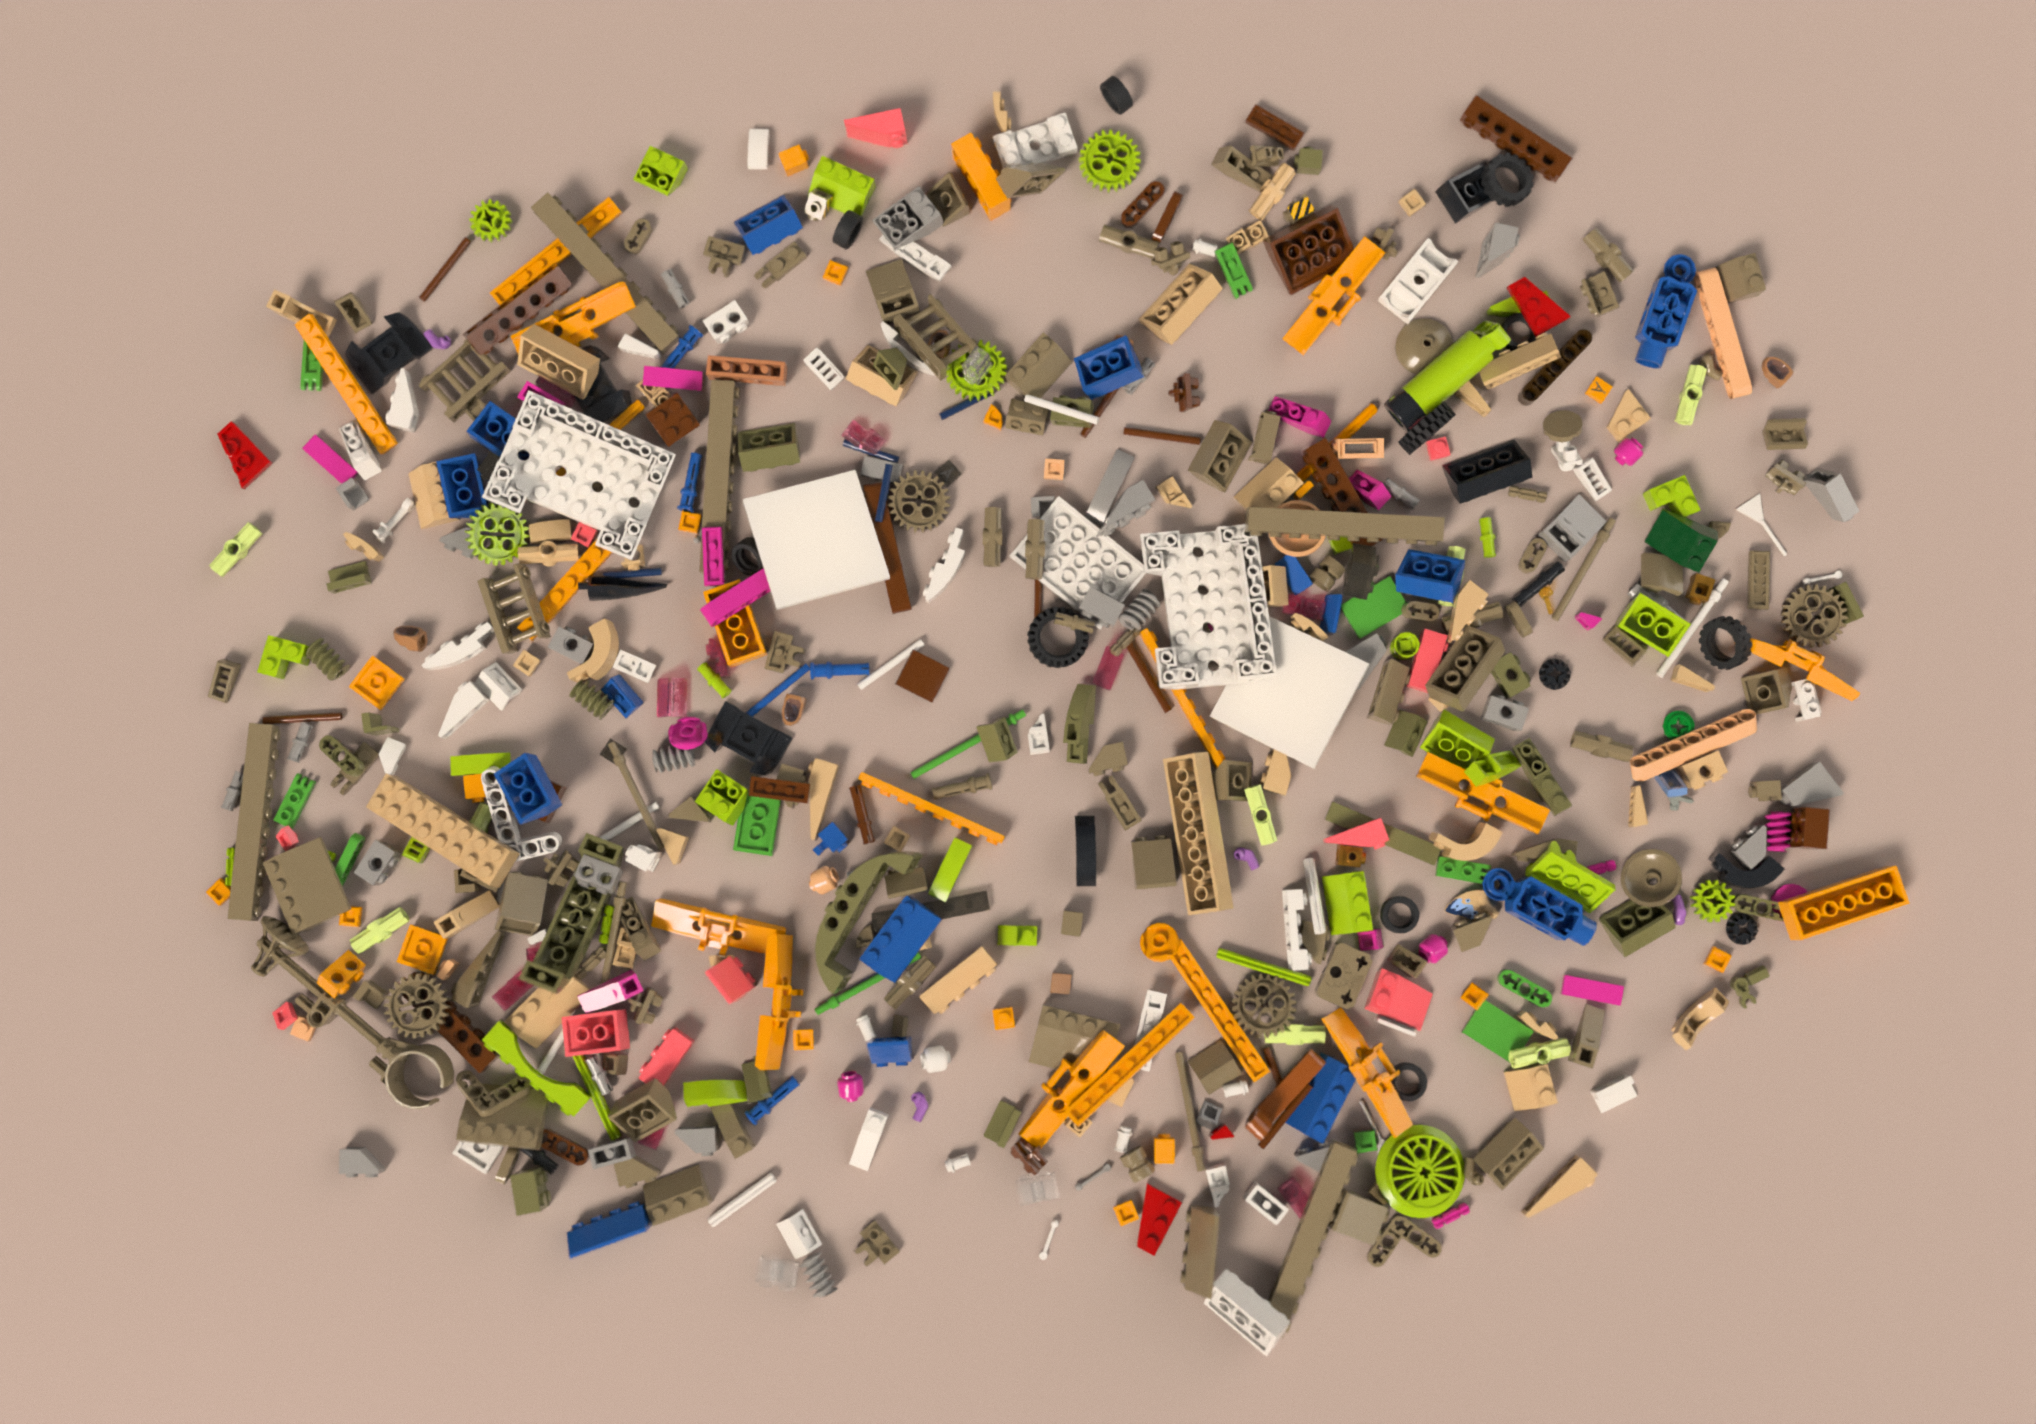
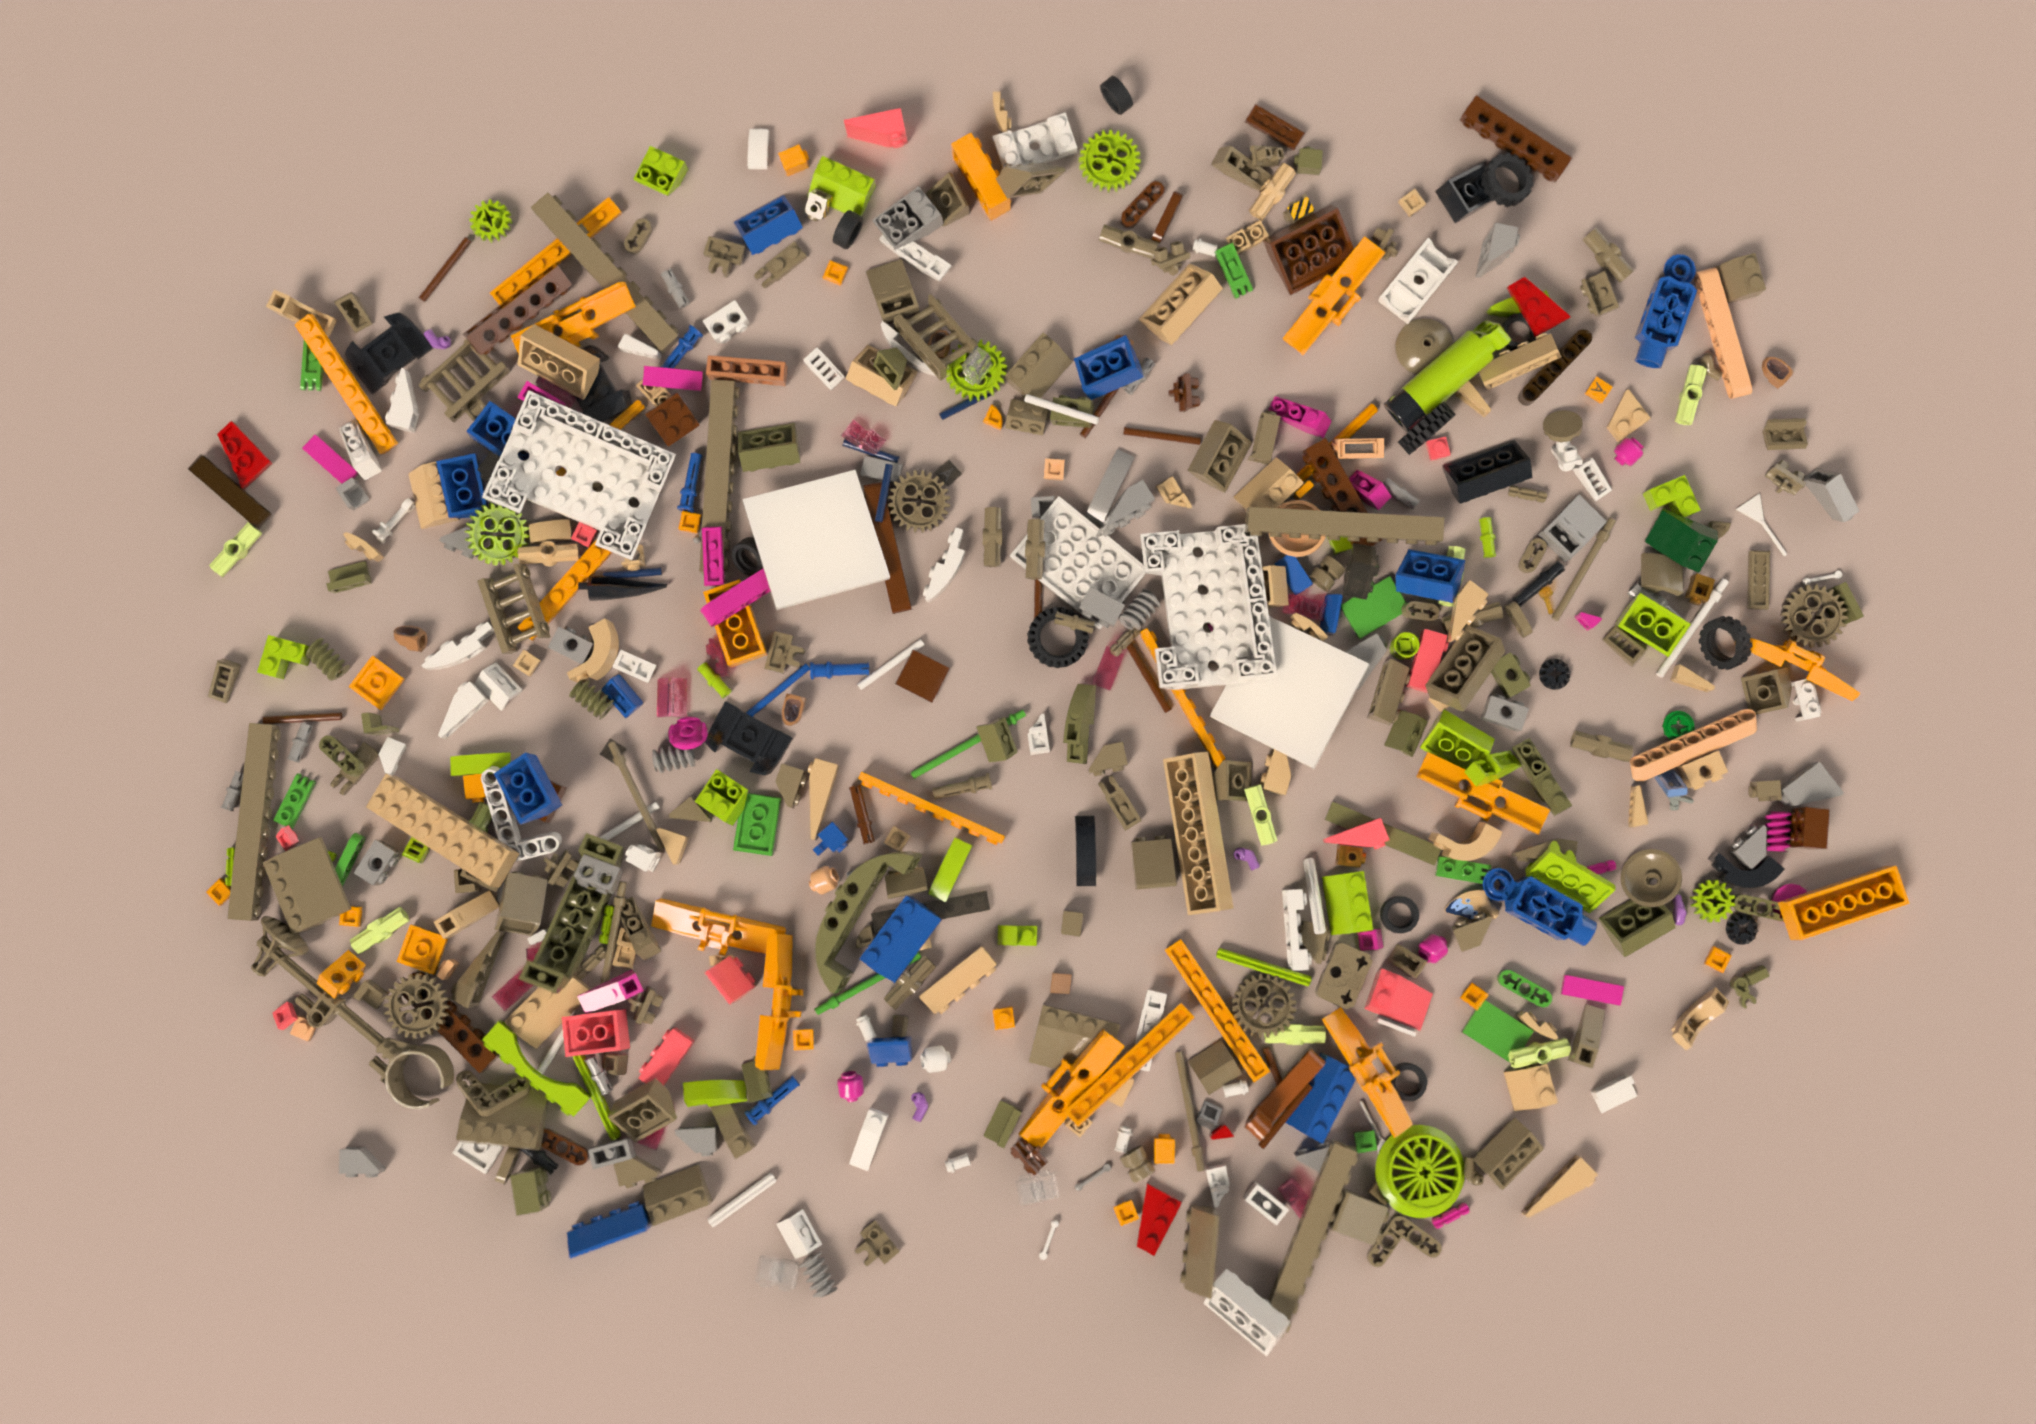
(229, 491): none -> dark brown beam
(779, 789): reddish brown plate -> none
(1159, 942): light orange tile -> none

